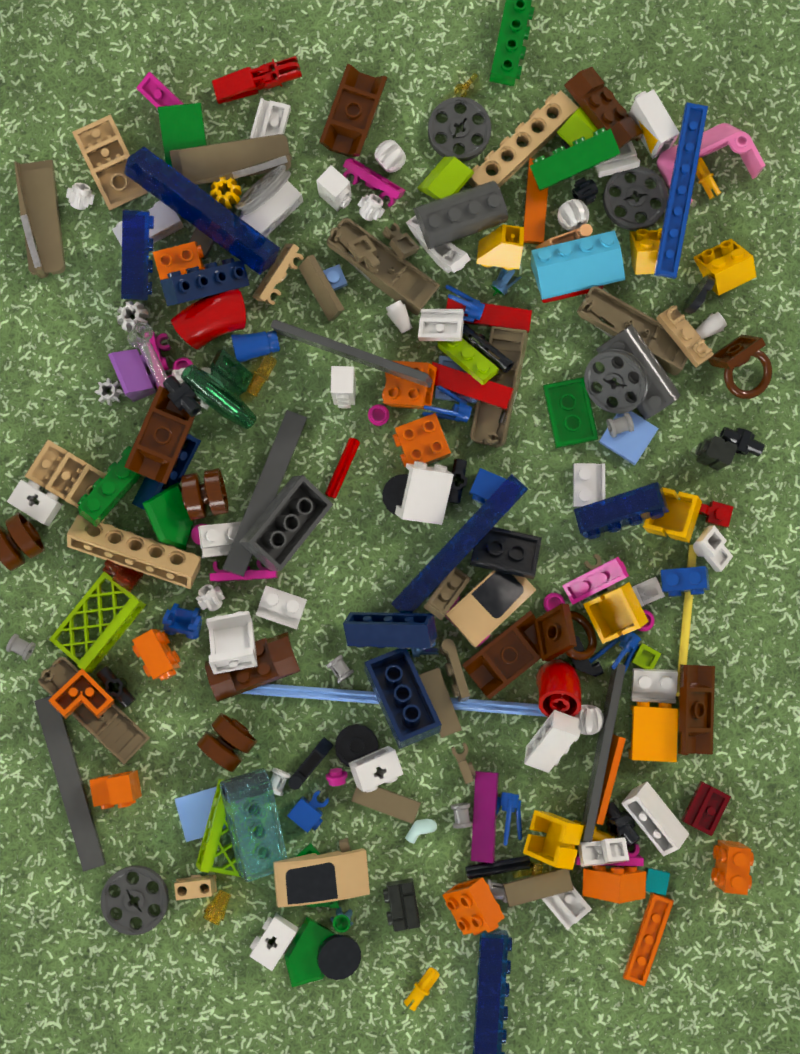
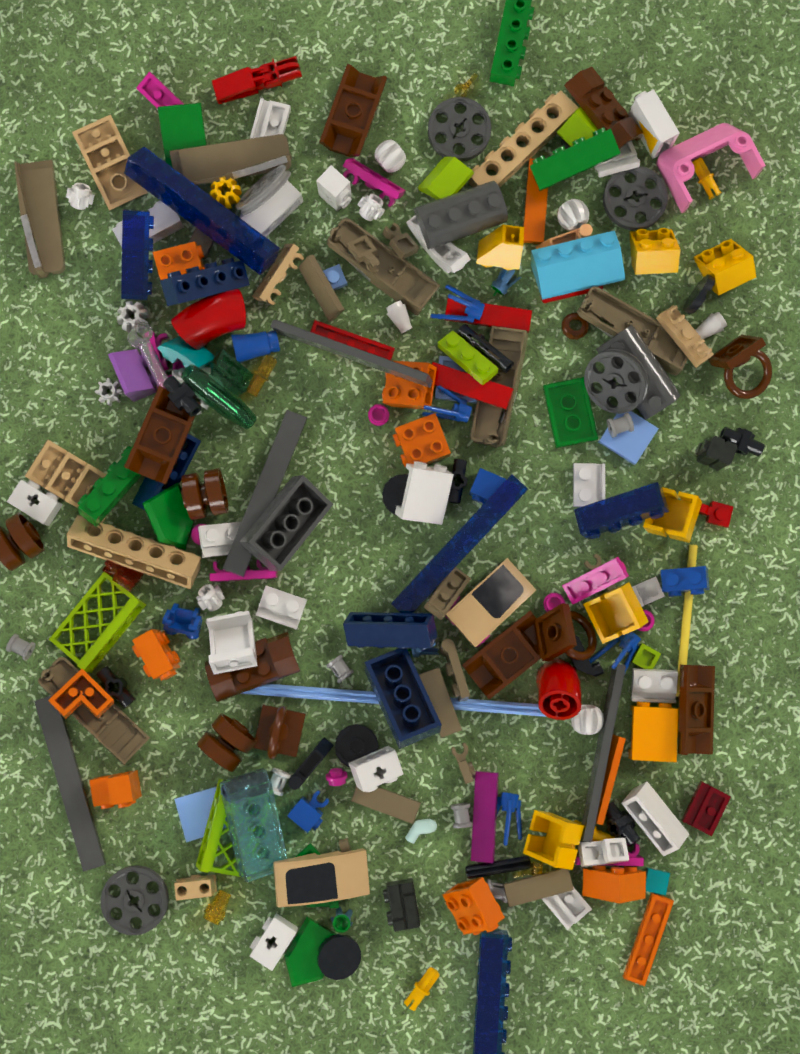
(178, 350): none -> teal slope
(279, 731): none -> reddish brown tile
(342, 468): red axle -> none
(343, 386): white brick -> none
(353, 340): none -> red tile
(441, 325): white plate -> none
(507, 552): black tile -> none
(552, 741): white brick -> none
(571, 334): none -> reddish brown piece
(585, 190): black gear -> none
(680, 190): blue tile -> none
(712, 548): white brick -> none
(732, 867): orange brick -> none

